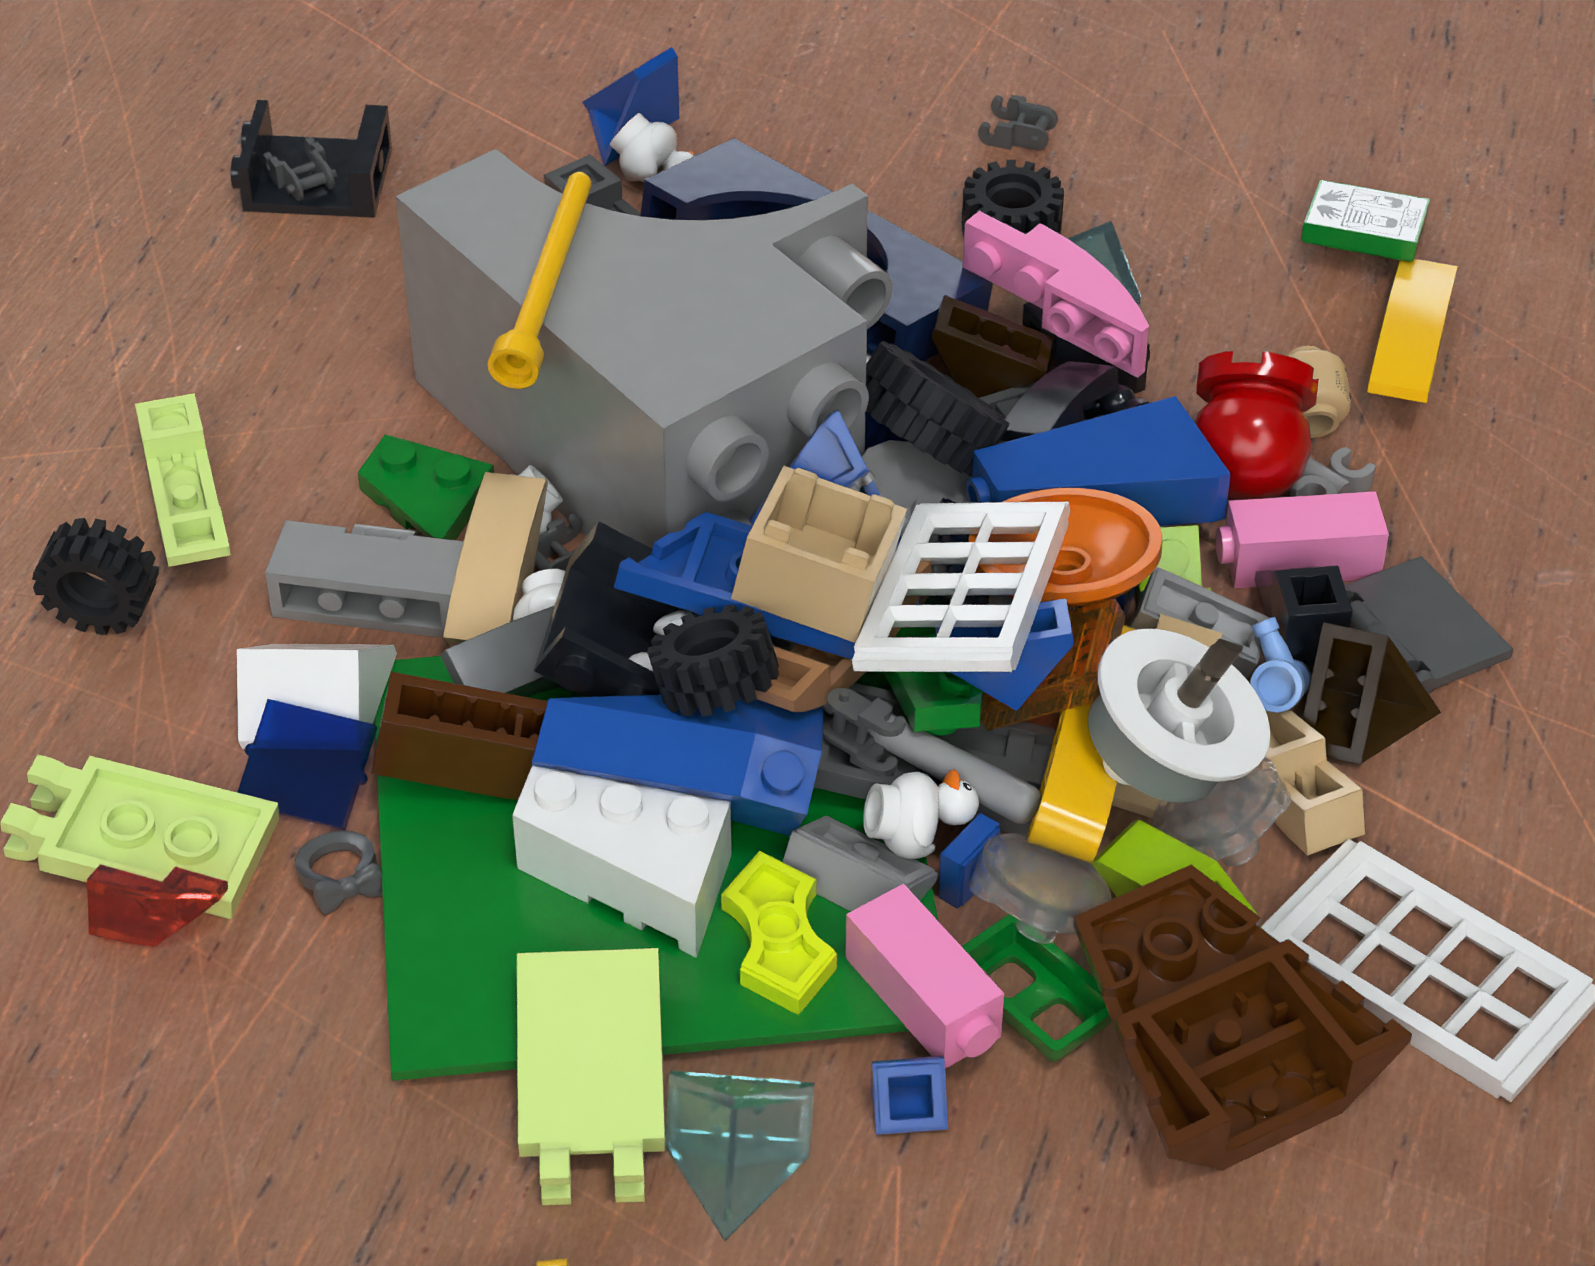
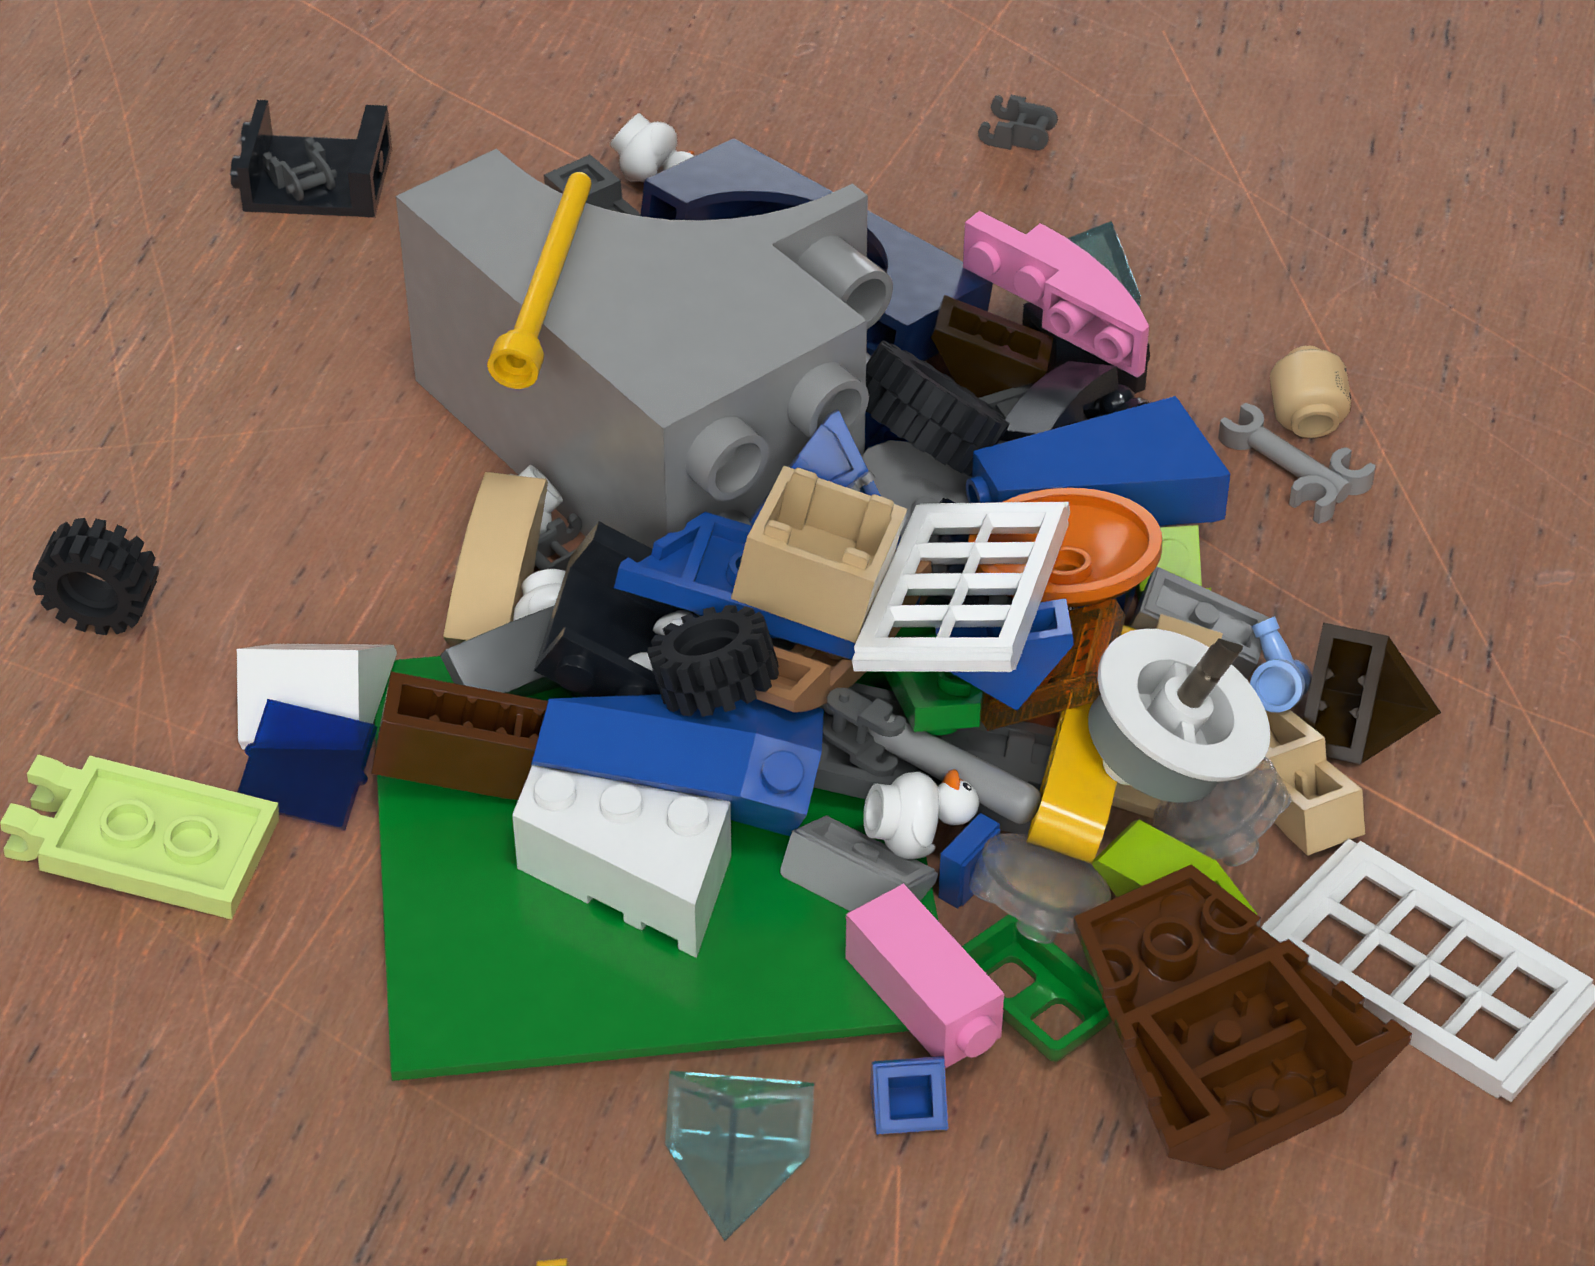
(146, 909): clear red slope -> none
(182, 480): yellowish green slope -> none
(331, 892): dark grey piece -> none
(362, 578): light grey piece -> none
(423, 485): green wing -> none
(589, 1064): yellowish green tile -> none
(646, 90): blue slope -> none
(785, 955): neon yellow tile -> none
(1015, 196): black tyre -> none
(1257, 420): red tile -> none
(1301, 603): black slope -> none
(1303, 533): bright pink brick -> none
(1365, 220): tile -> none
(1412, 330): yellow slope -> none
(1426, 622): dark grey piece -> none

